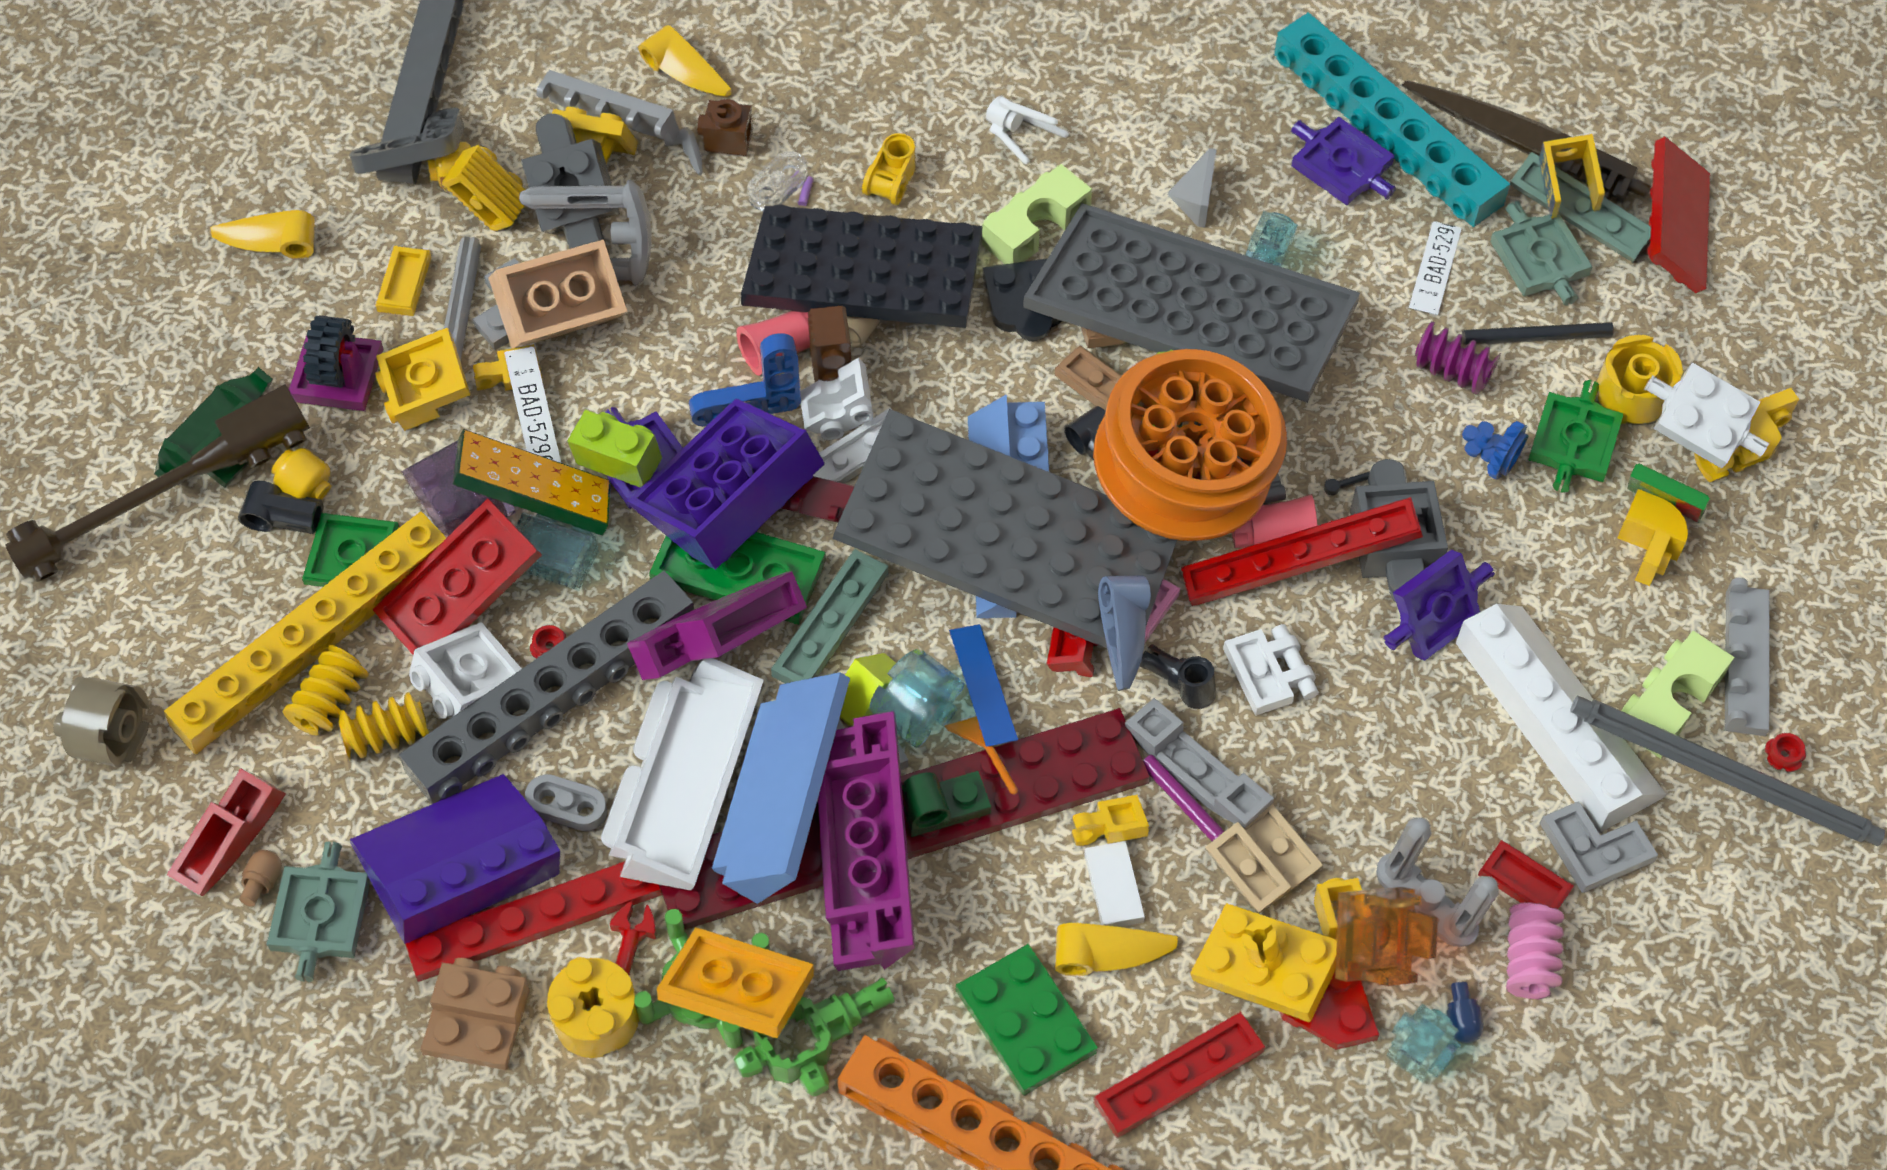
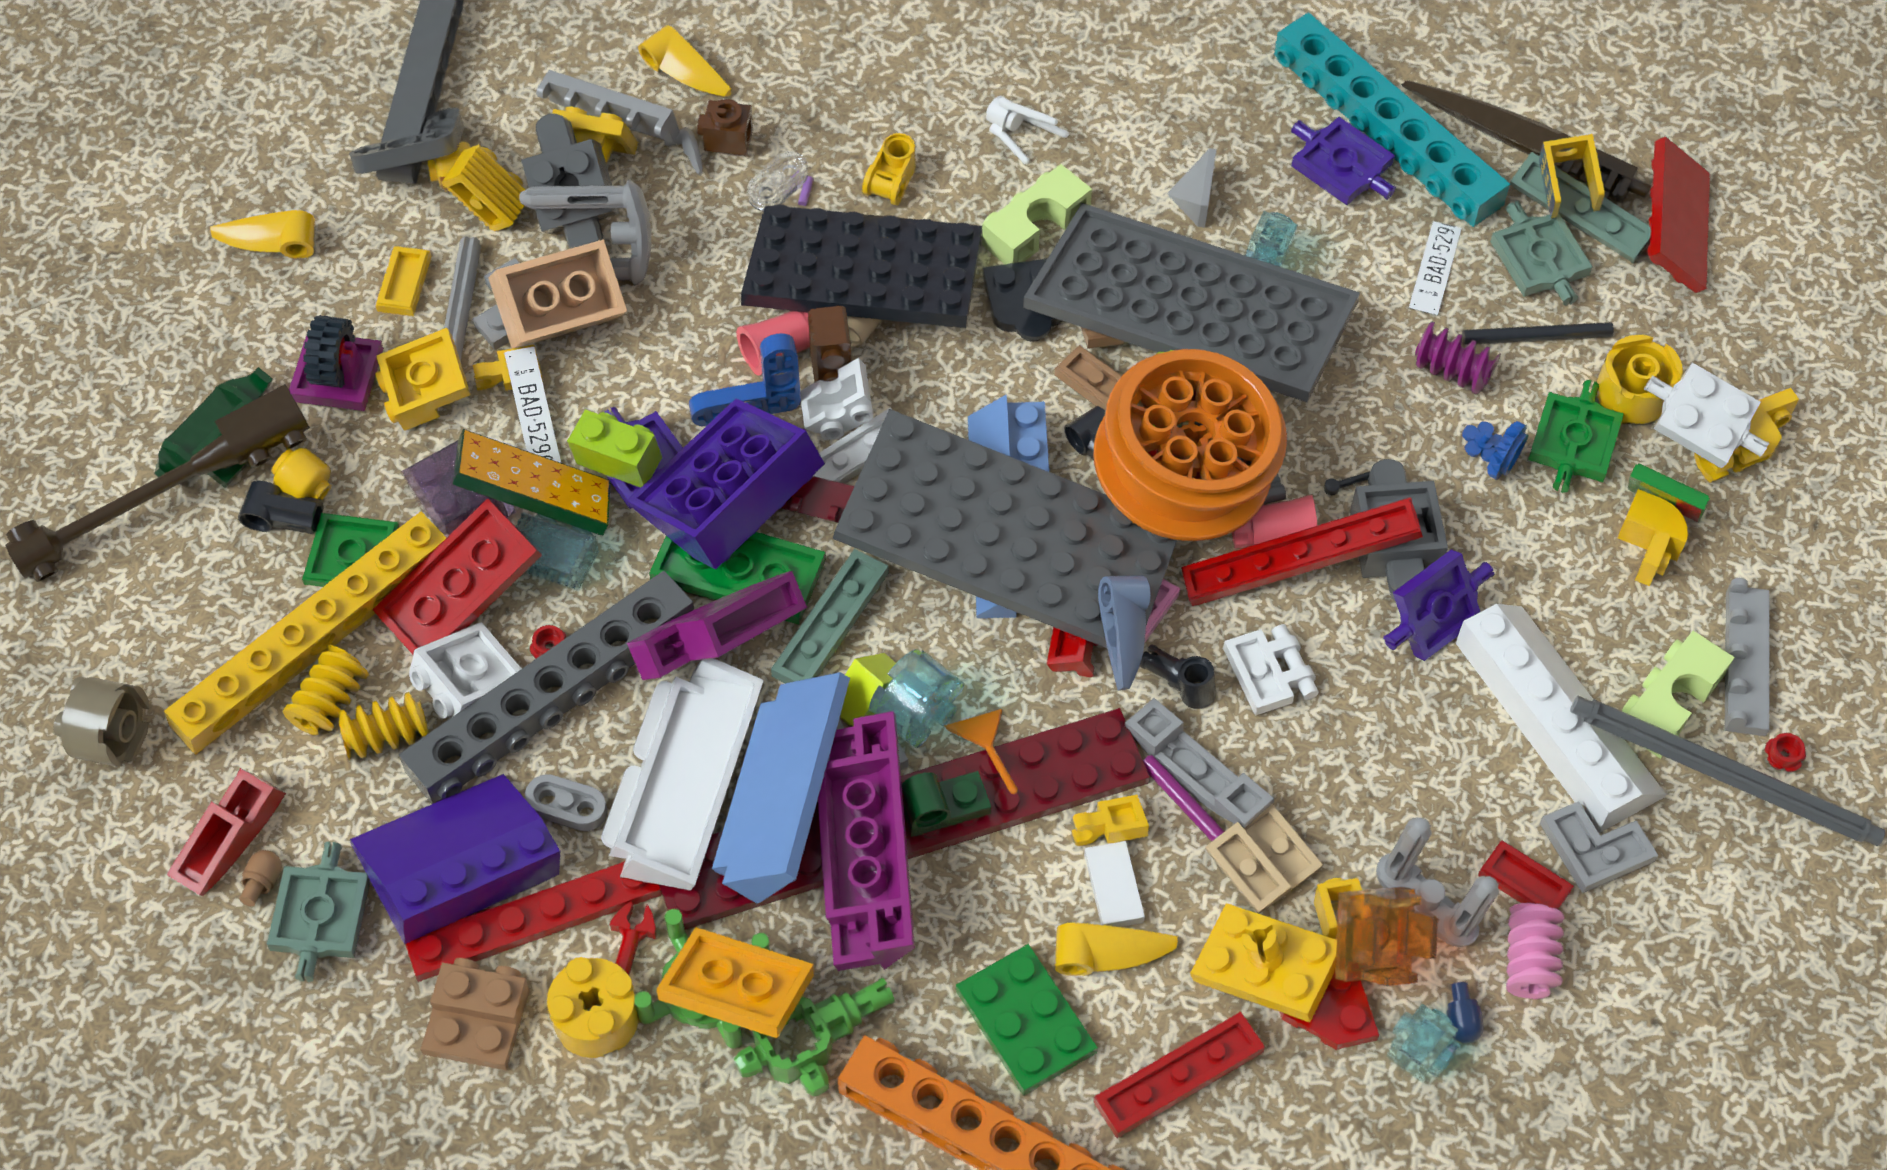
(983, 685): blue sticker -> none

